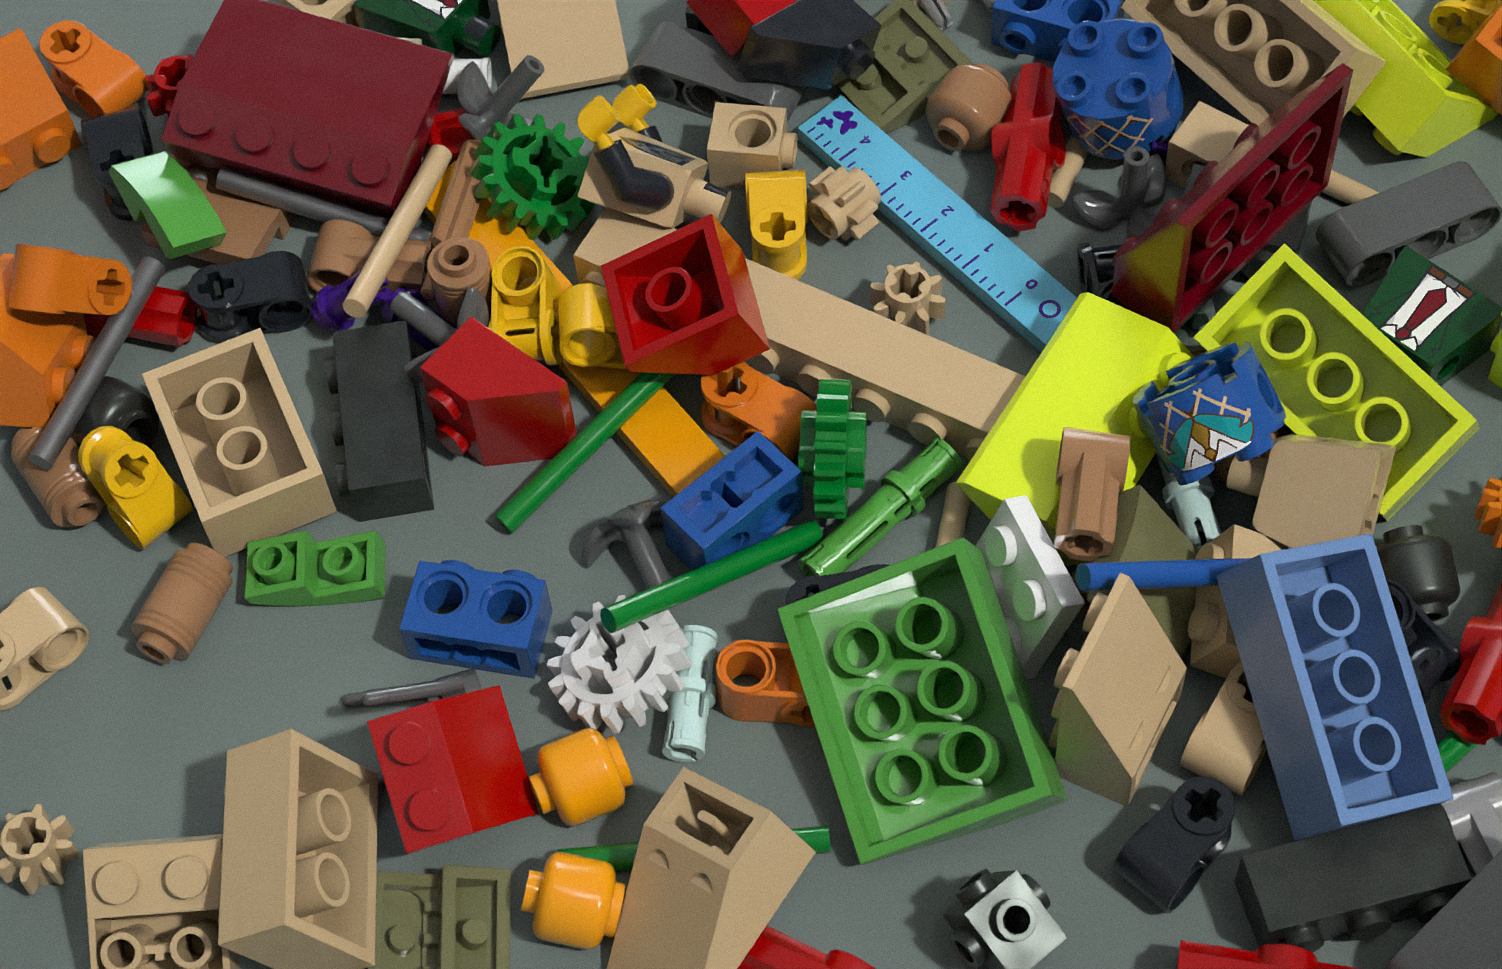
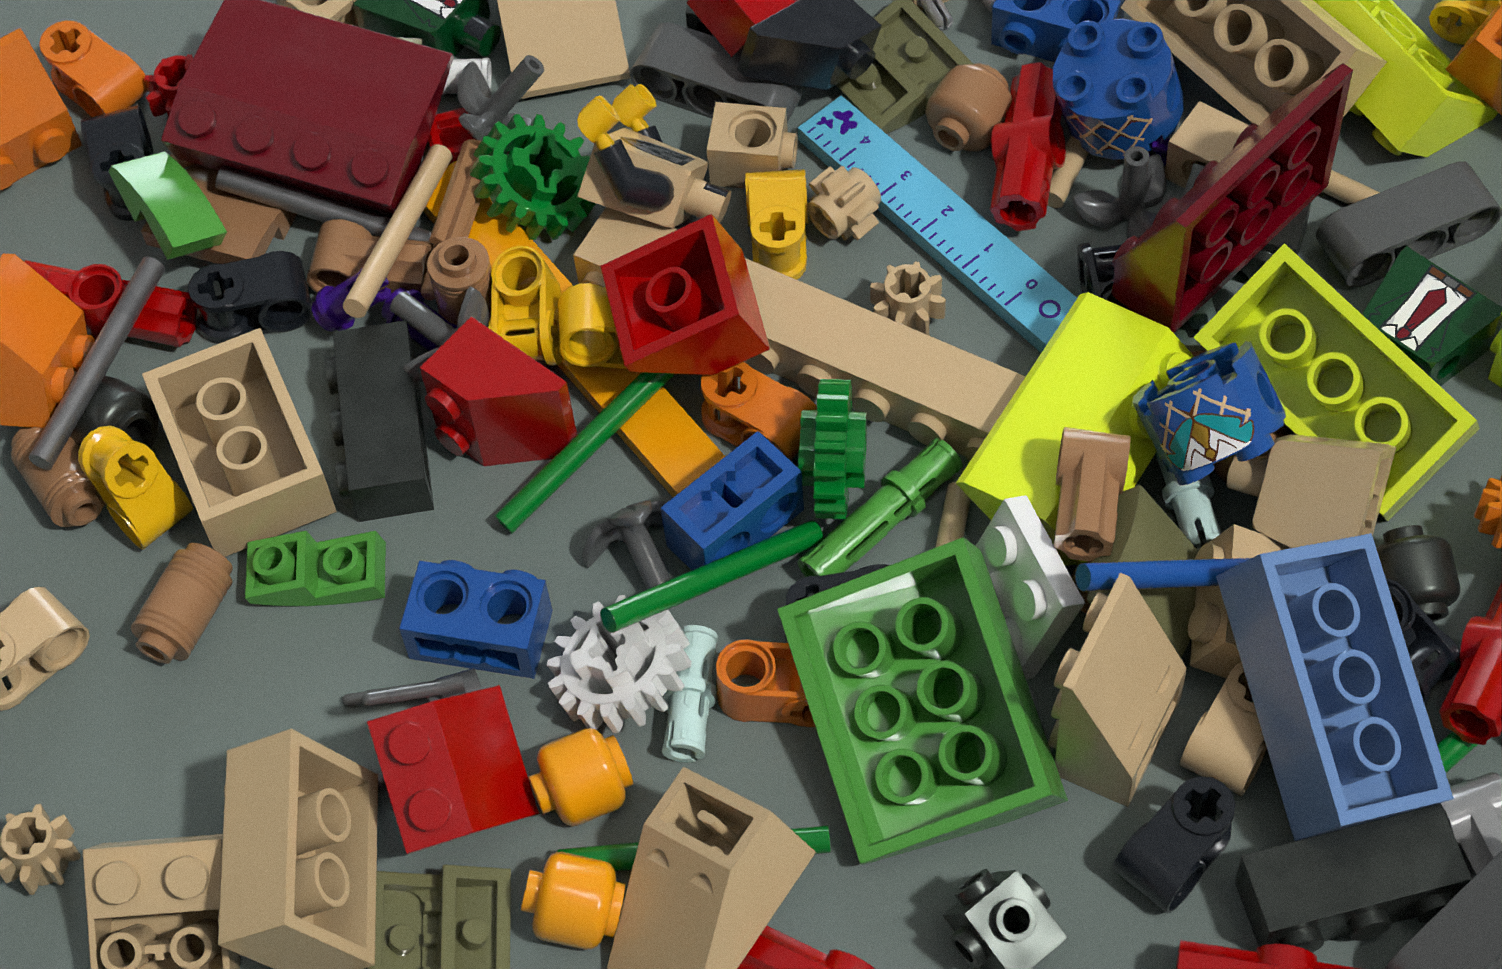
(67, 282): orange piece -> none

